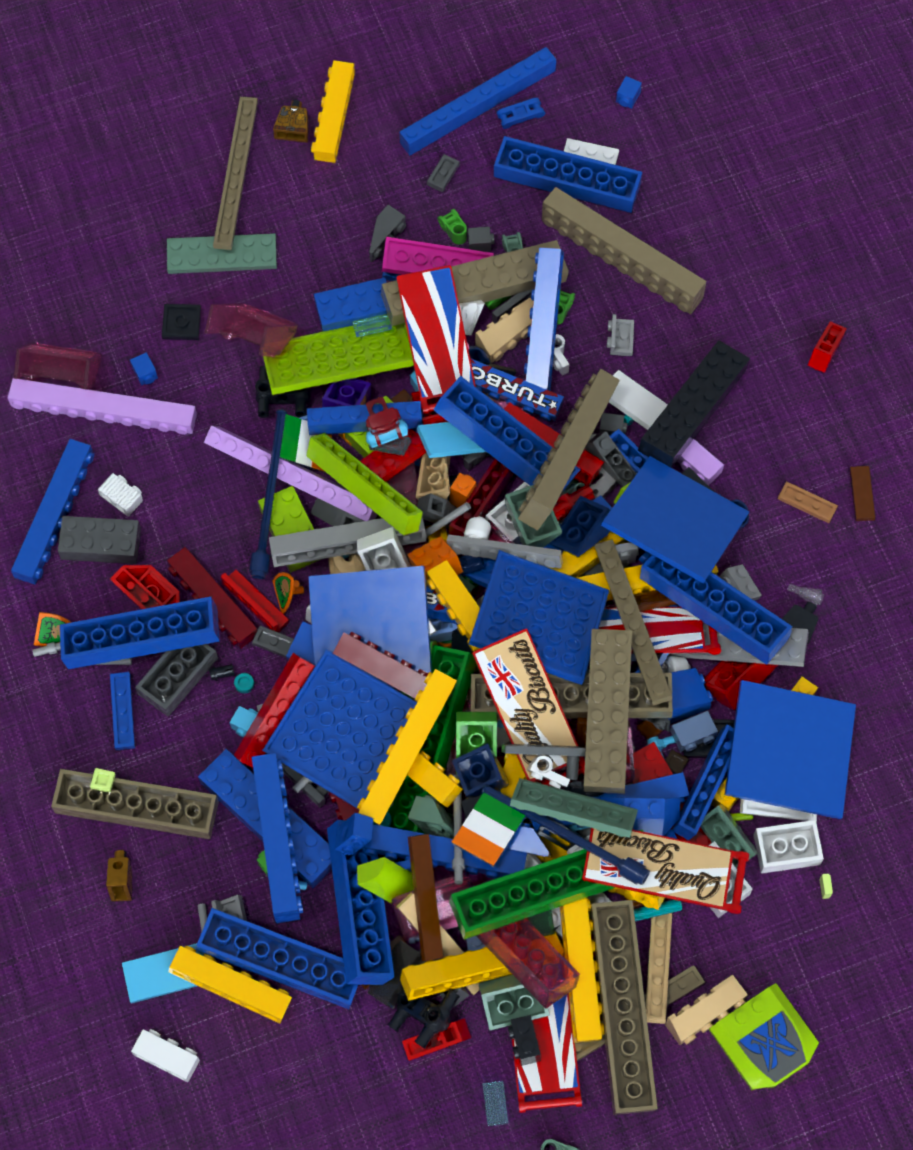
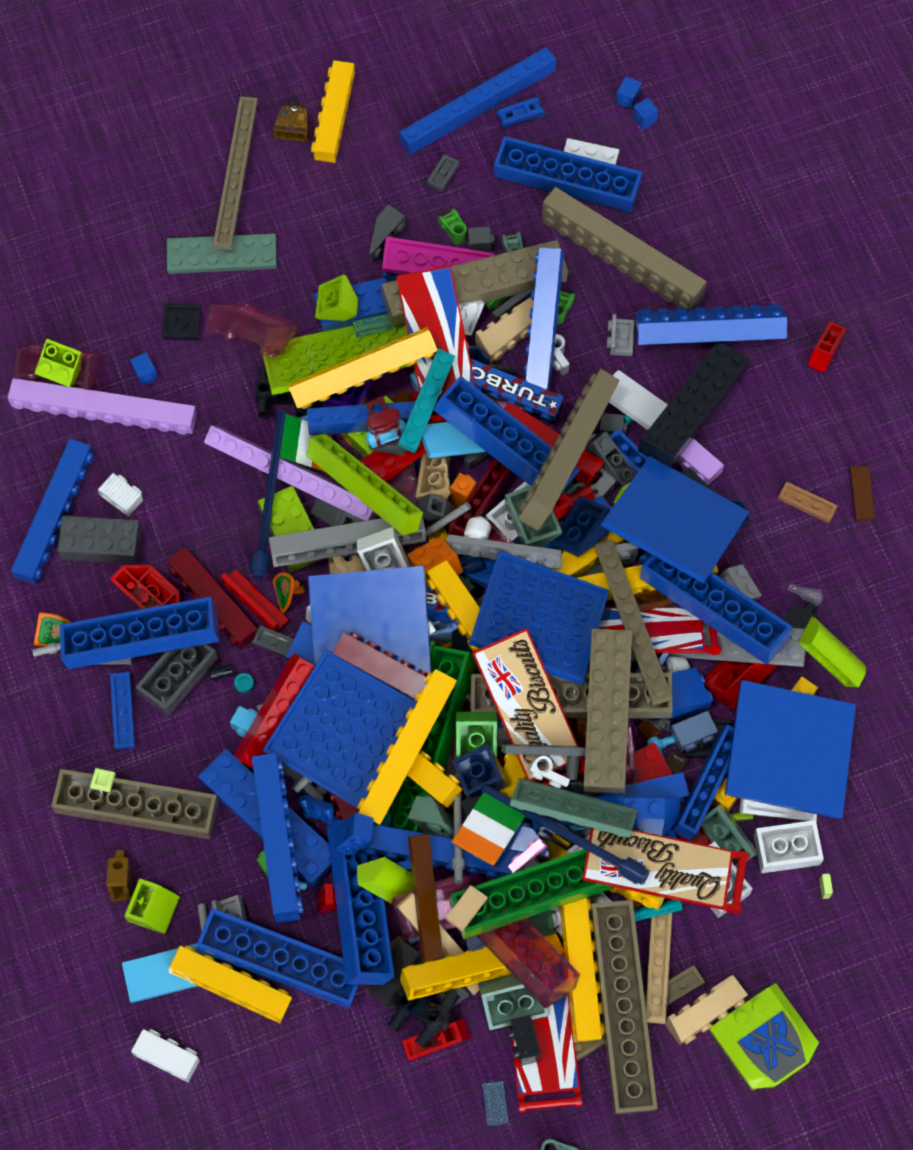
(59, 363): none -> lime slope
(151, 906): none -> lime slope
(317, 809): none -> blue plate
(326, 899): none -> red slope
(336, 300): none -> lime slope
(362, 367): none -> yellow brick
(426, 400): none -> teal plate
(466, 908): none -> tan tile
(523, 859): none -> plate
(645, 113): none -> blue brick
(710, 324): none -> brick
(832, 654): none -> lime brick

